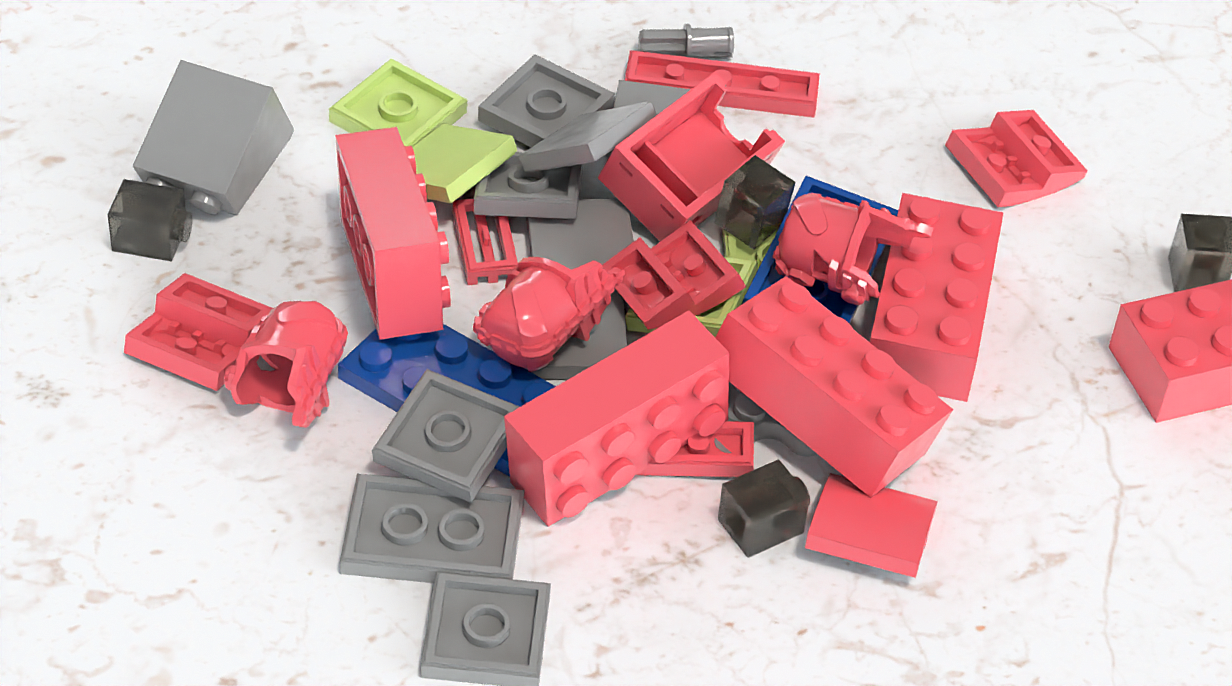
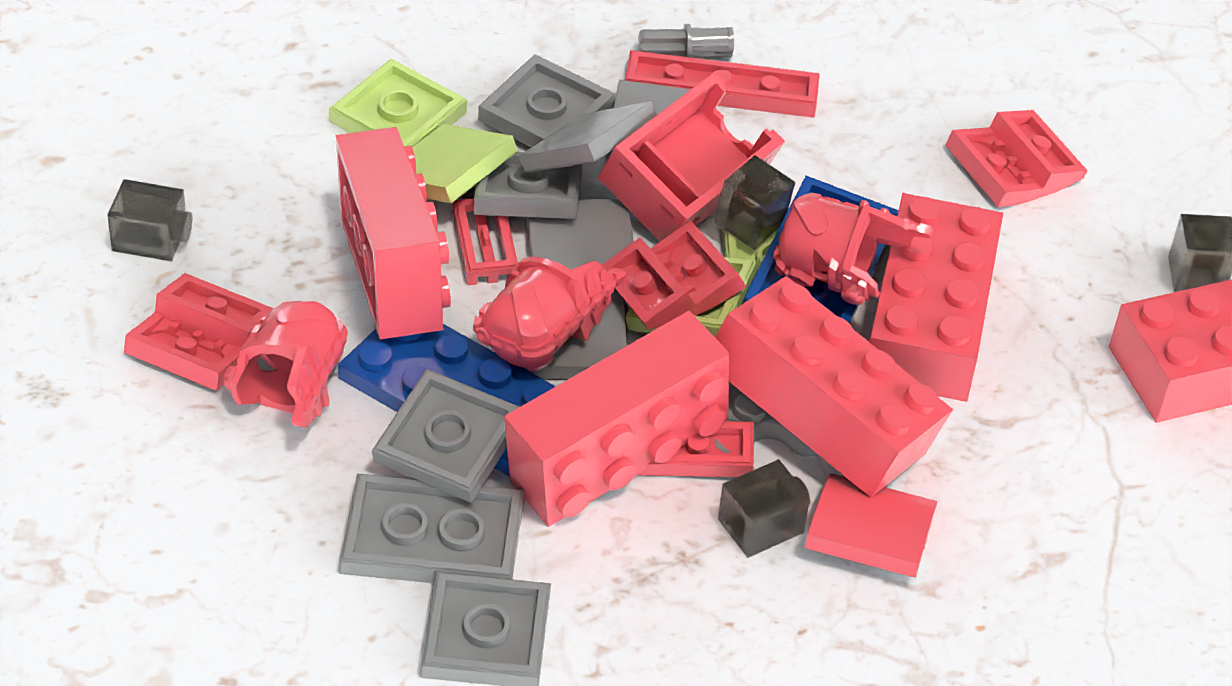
(213, 138): light grey slope -> none

